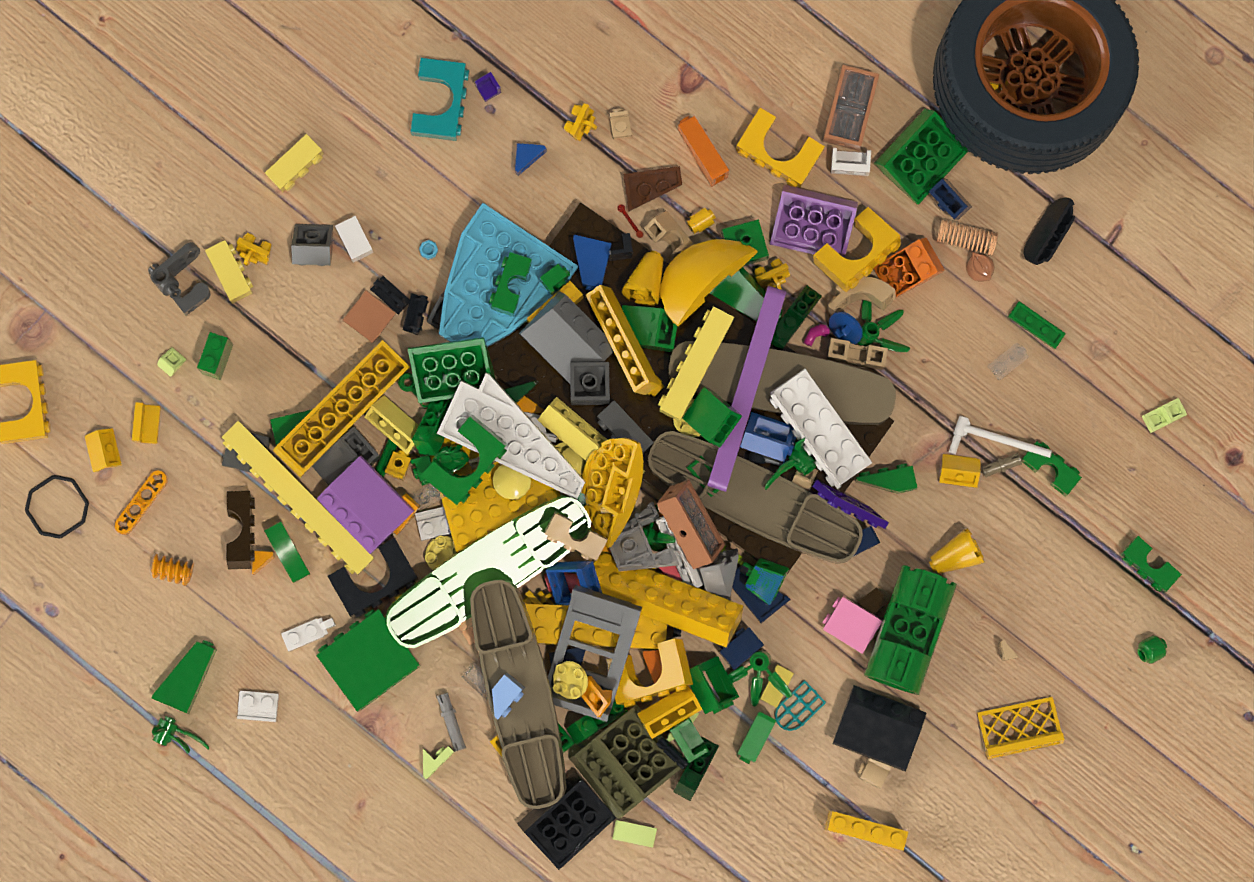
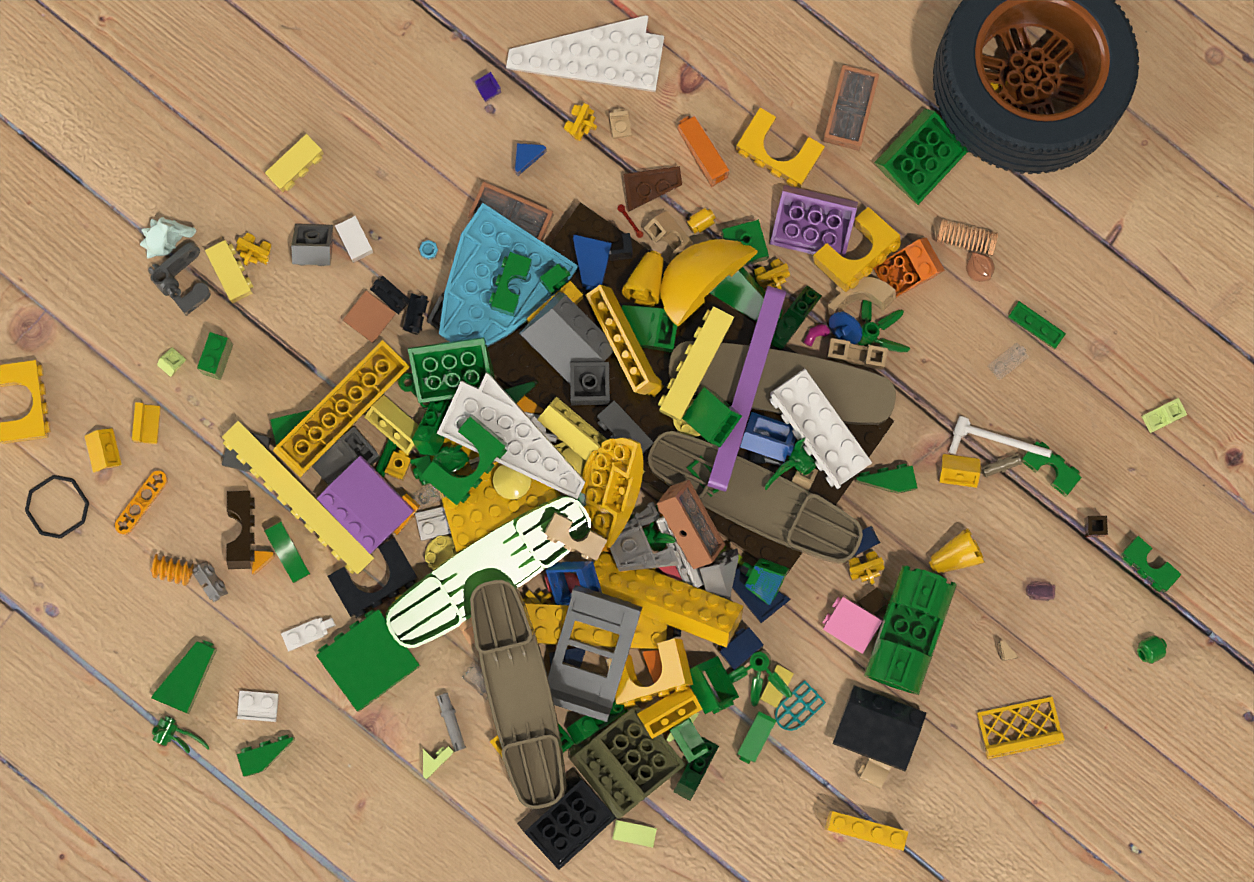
(163, 236): none -> light aqua head
(206, 574): none -> light grey hinge
(259, 759): none -> green slope
(447, 124): teal arch -> none
(504, 694): light blue slope -> none
(521, 212): none -> clear brick
(570, 680): light yellow dish -> none
(597, 698): light orange slope -> none
(606, 55): none -> white wing
(672, 753): black axle -> none
(850, 163): white panel -> none
(850, 505): dark purple plate -> none
(867, 570): none -> yellow hips
(950, 199): dark blue brick -> none
(1040, 591): none -> brick
(1050, 231): black brick -> none
(1096, 526): none -> dark brown brick

